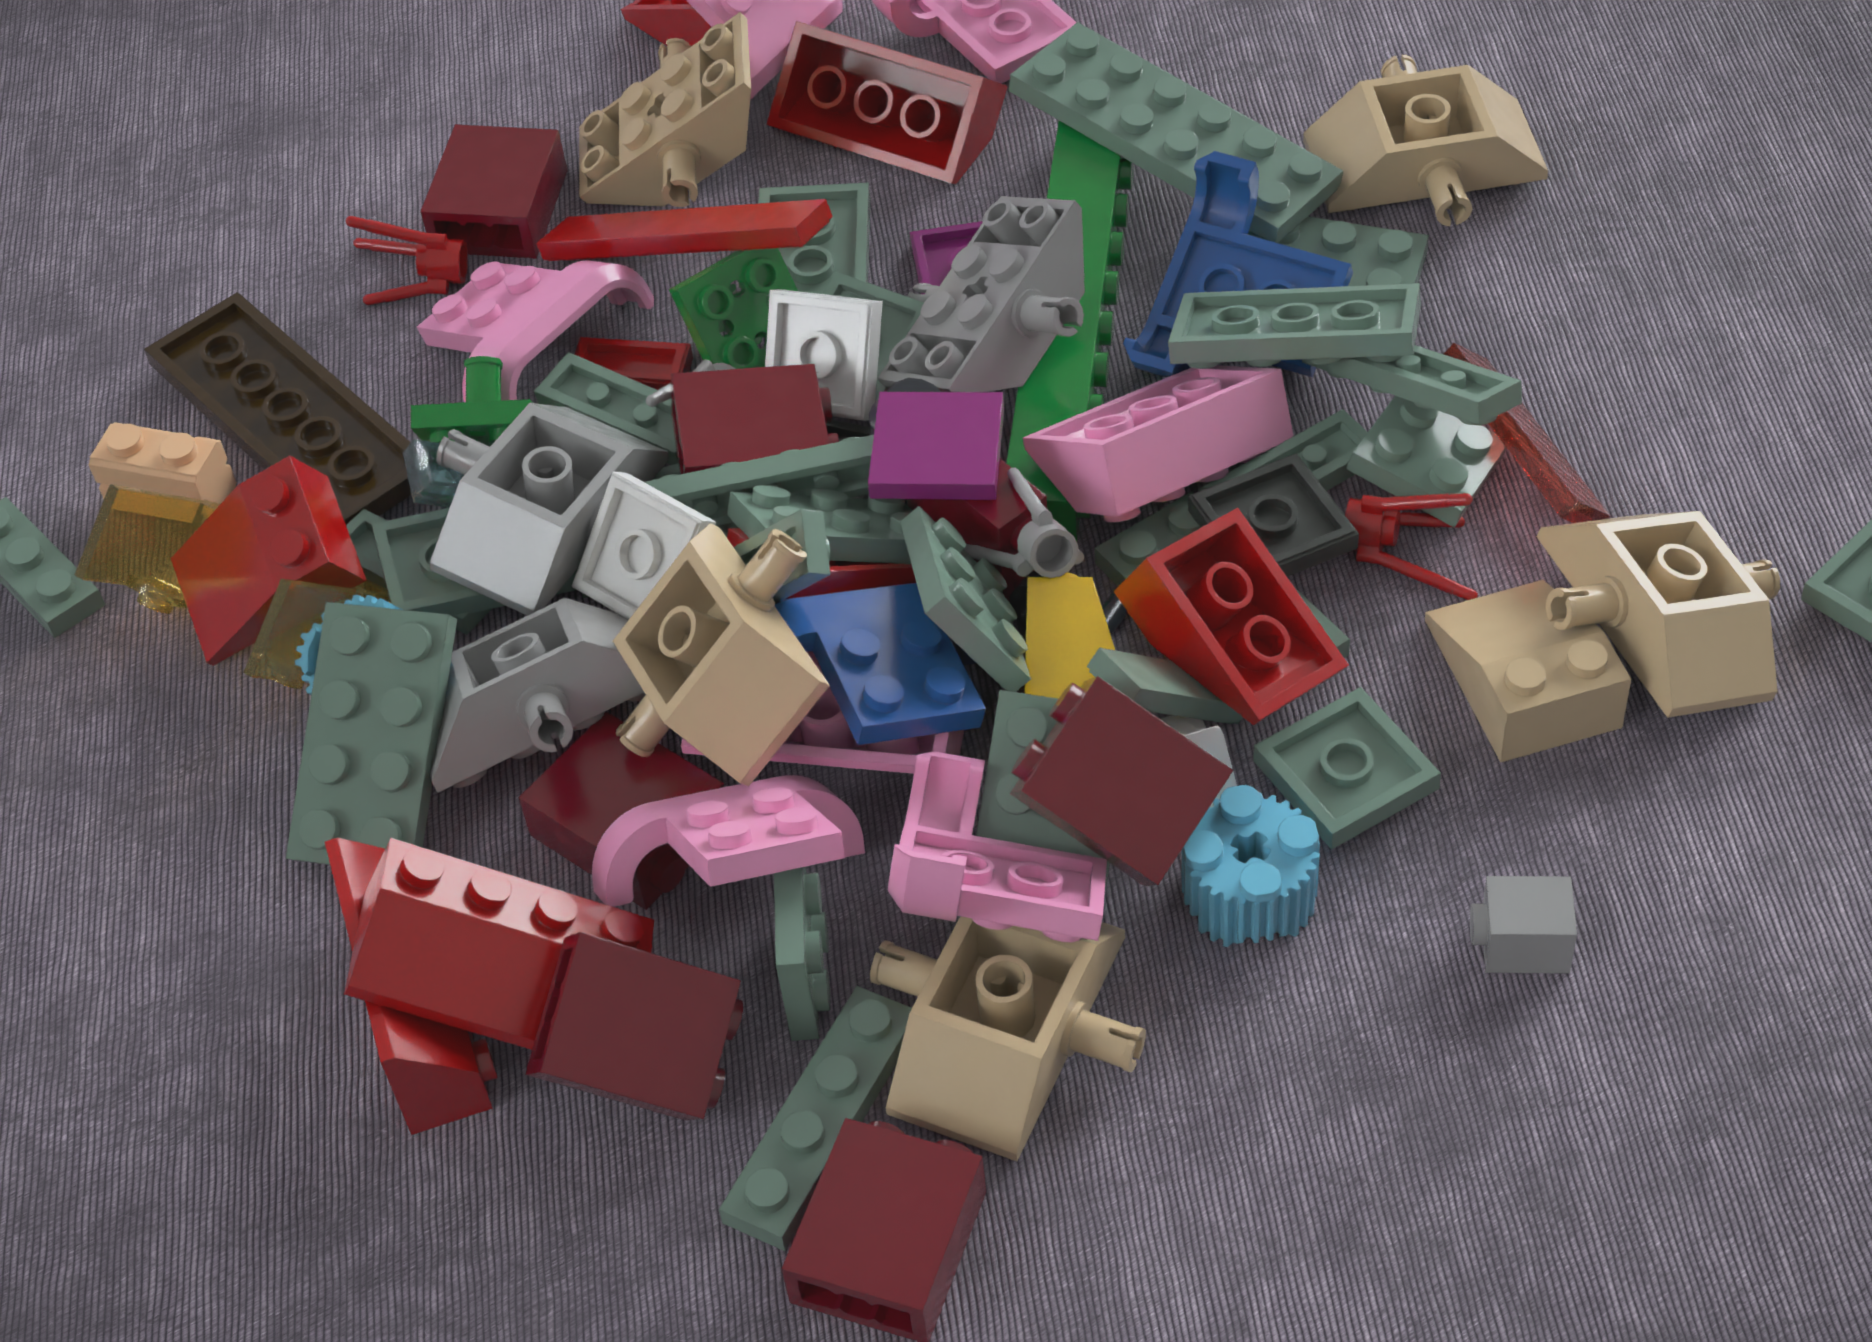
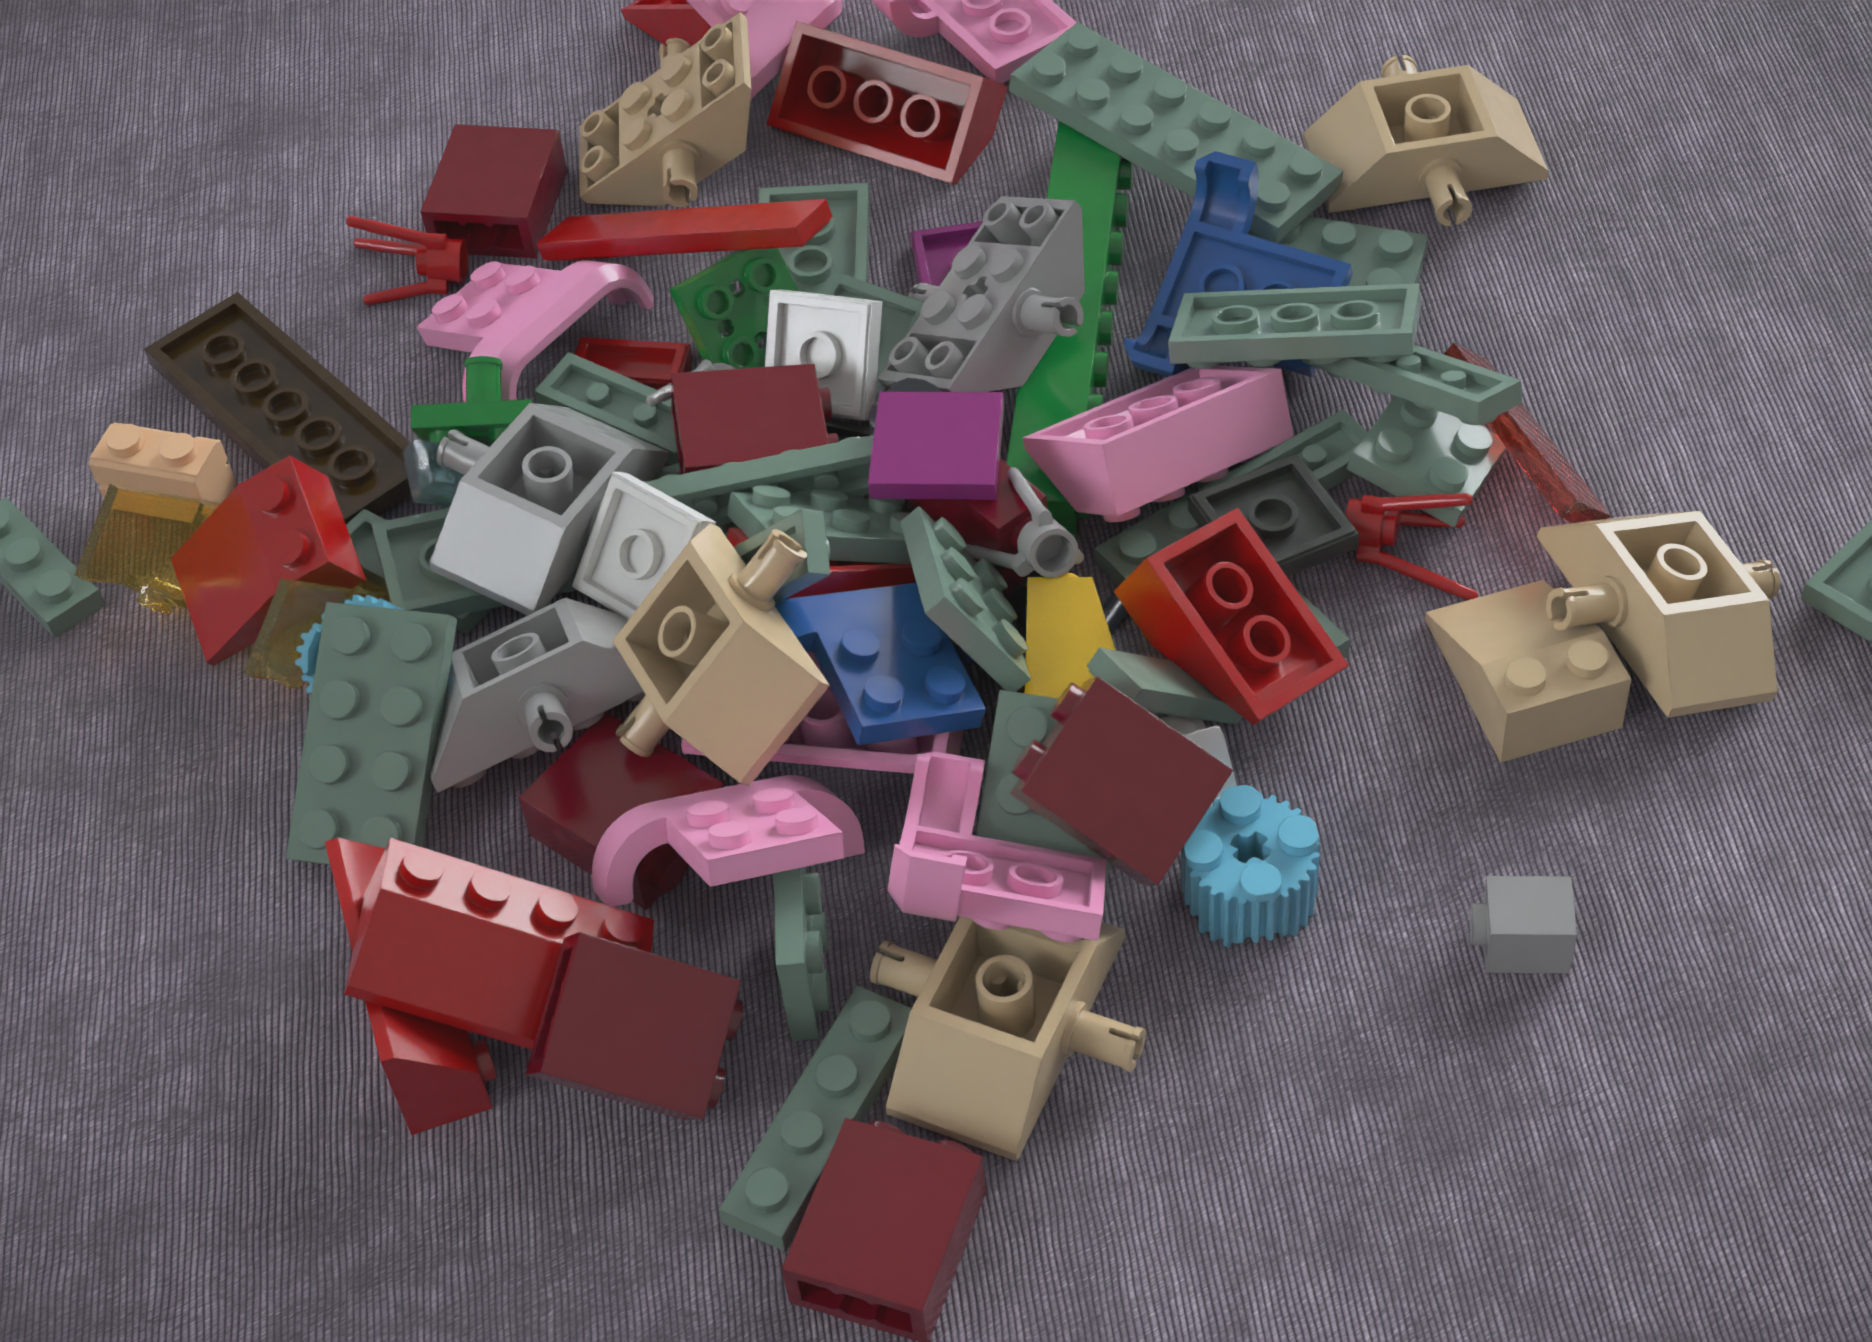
(1346, 767): sand green plate -> none

